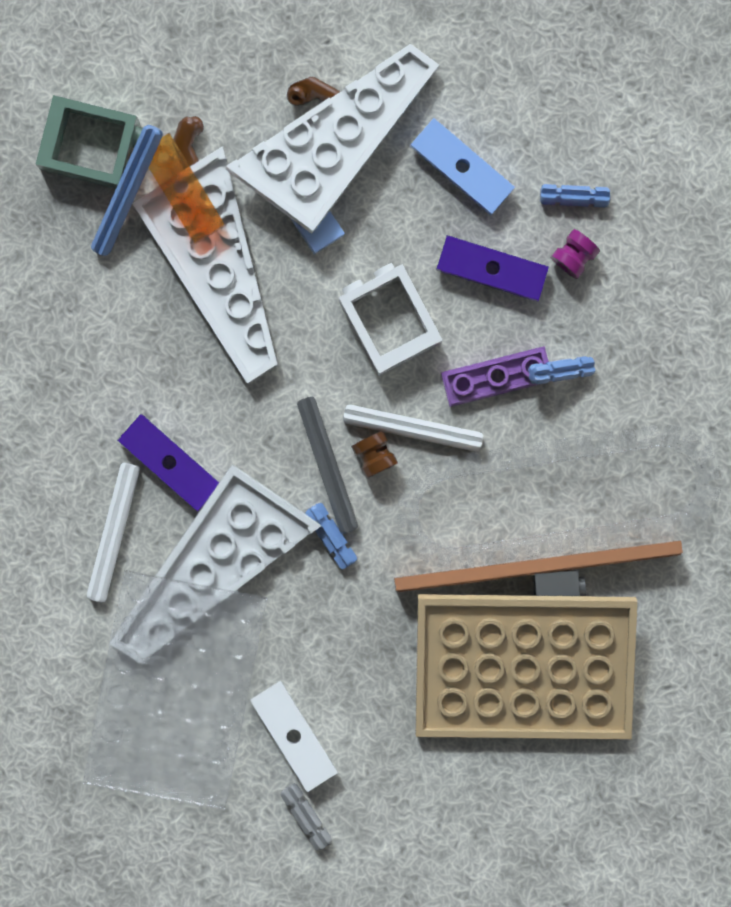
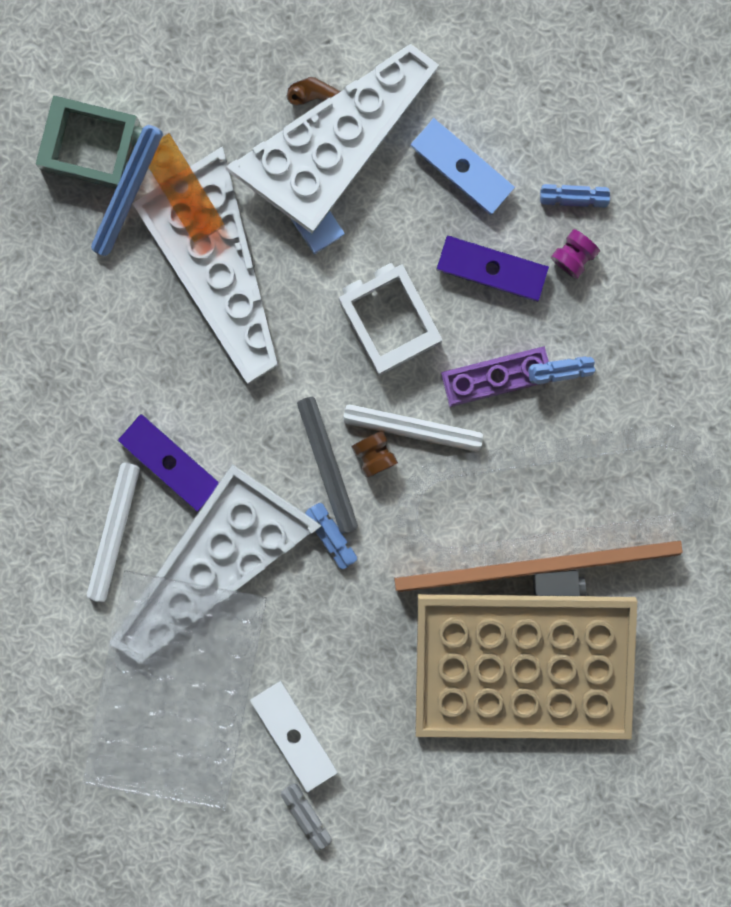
(184, 137): reddish brown arm -> none

